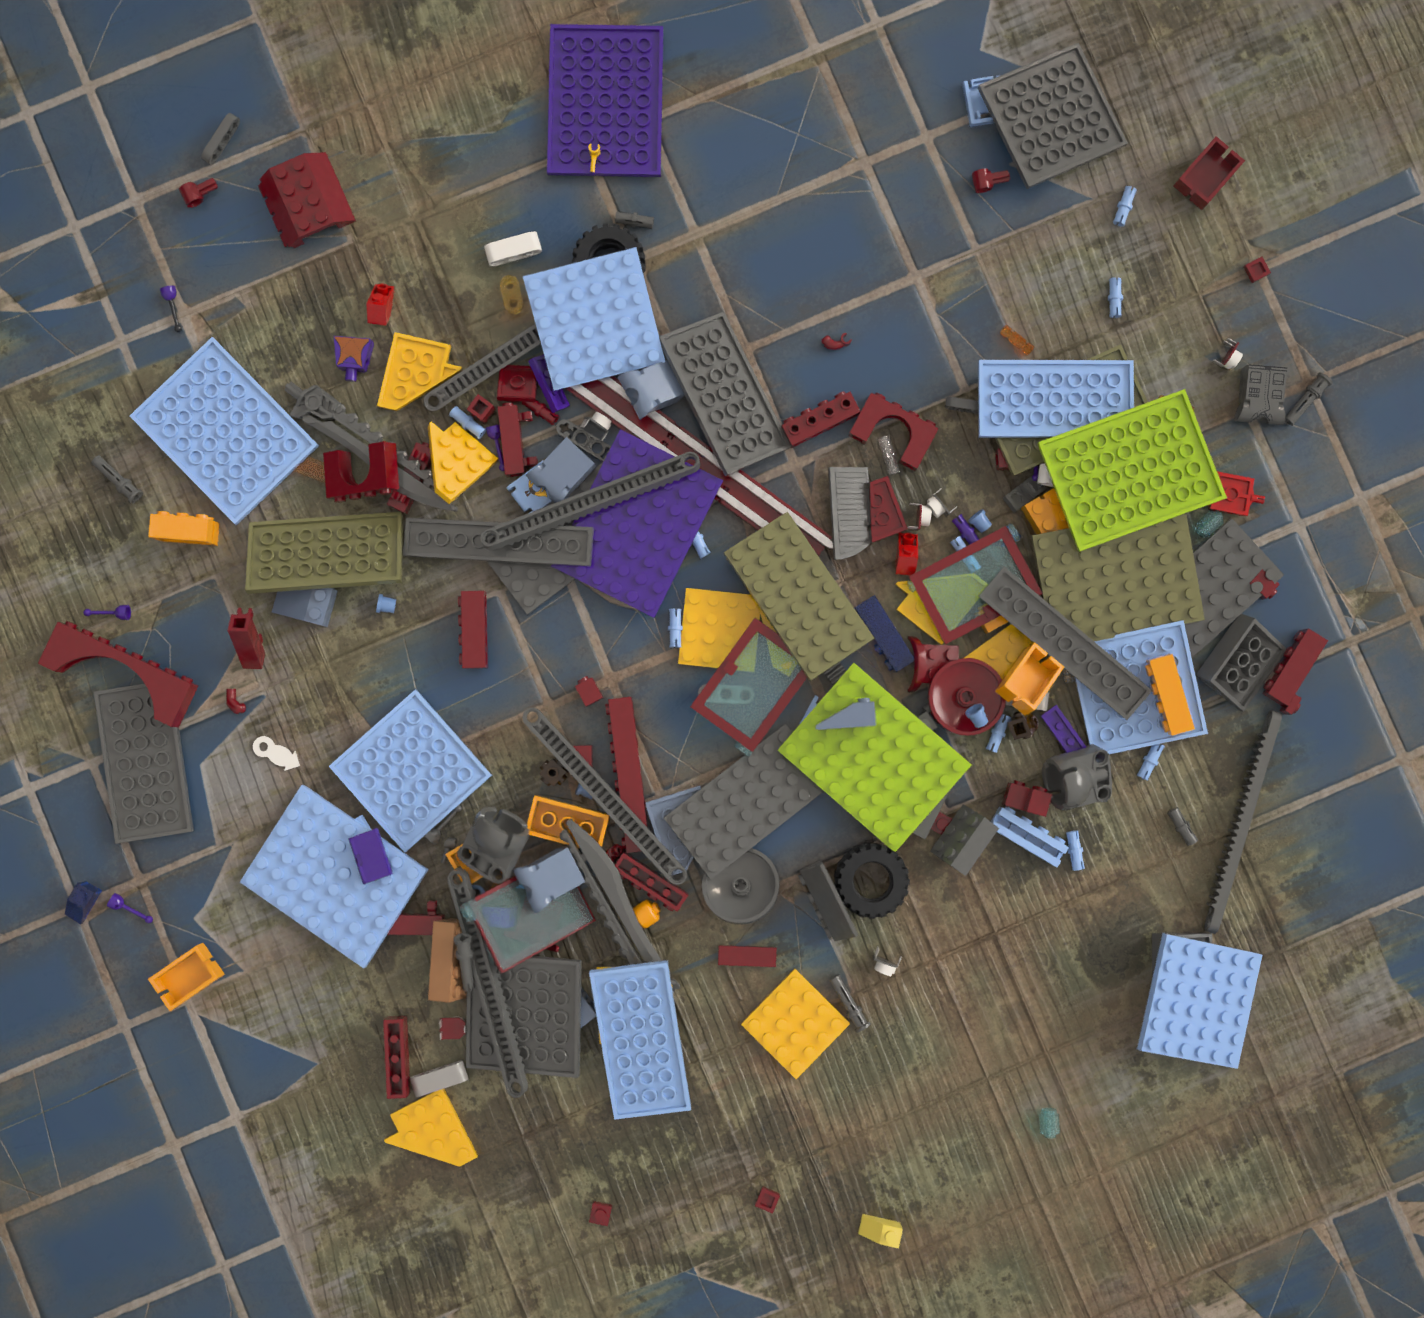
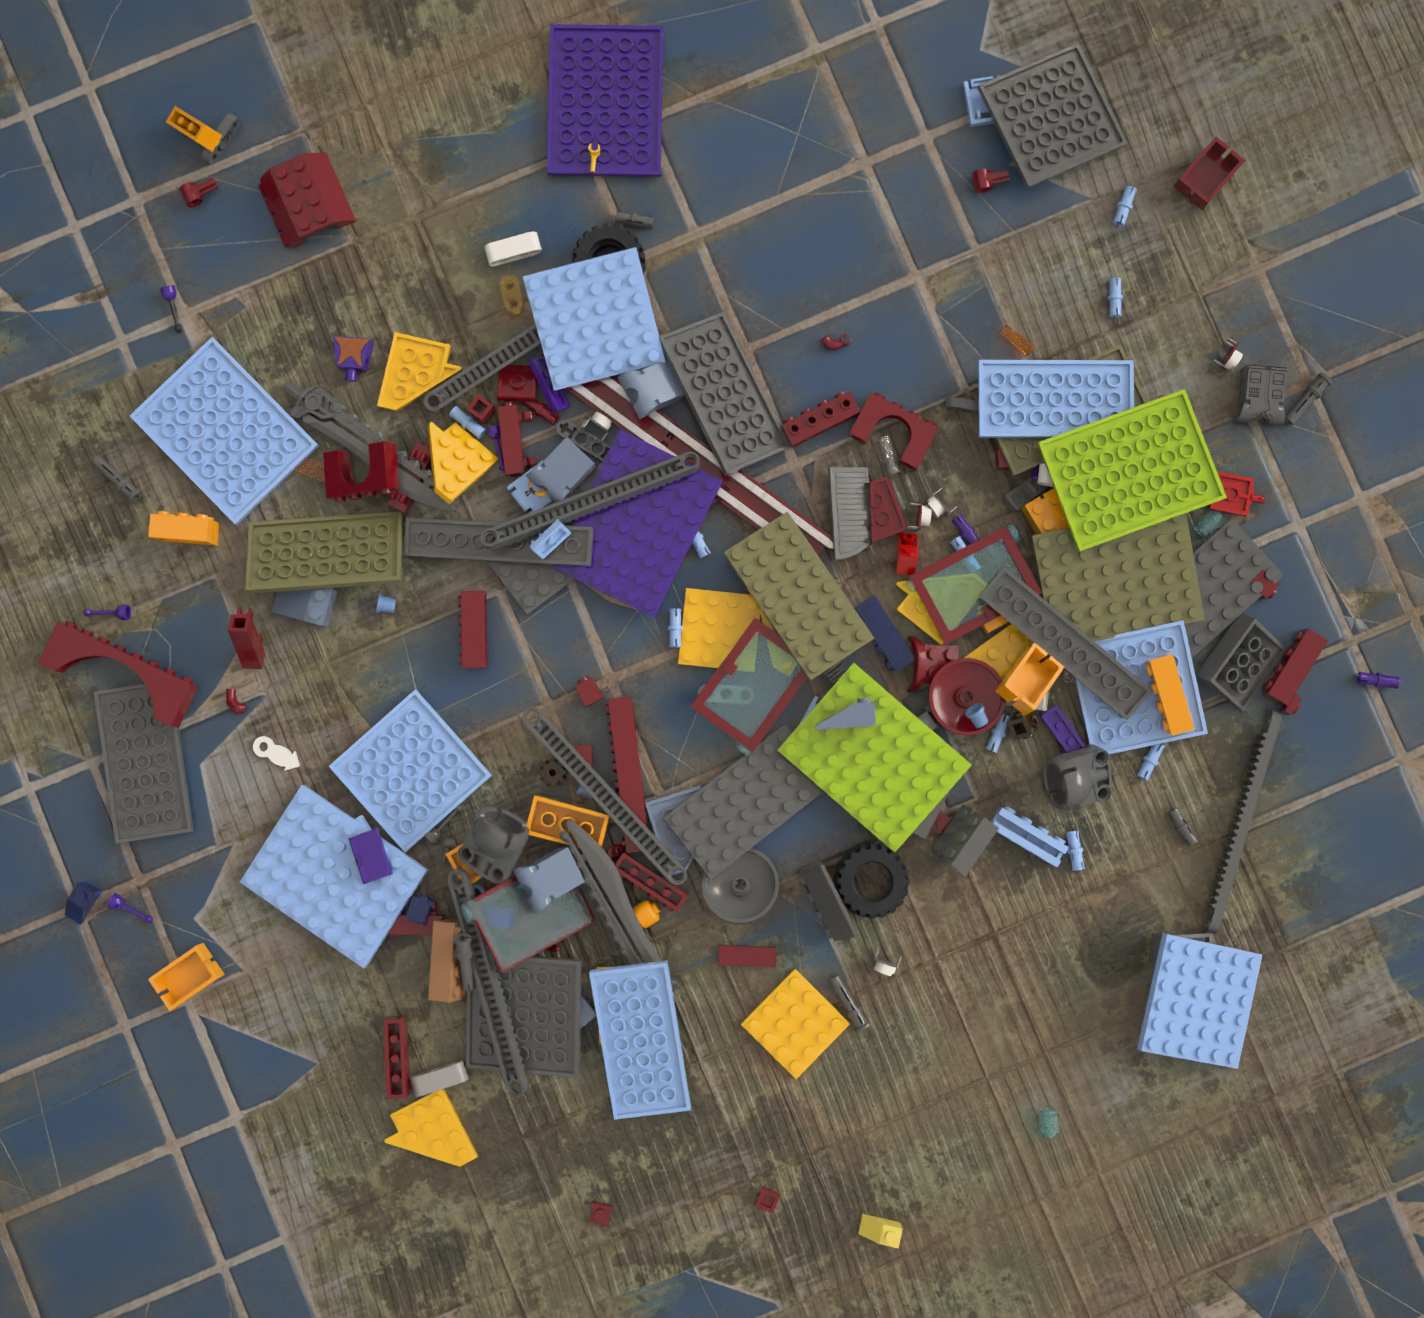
(194, 128): none -> light orange brick
(380, 304): red slope -> none
(419, 909): none -> clear blue brick
(452, 1028): dark red piece -> none
(550, 539): none -> light blue plate
(980, 521): medium blue piece -> none
(1027, 799): dark red brick -> none
(1257, 269): dark red plate -> none
(1378, 680): none -> dark purple pin

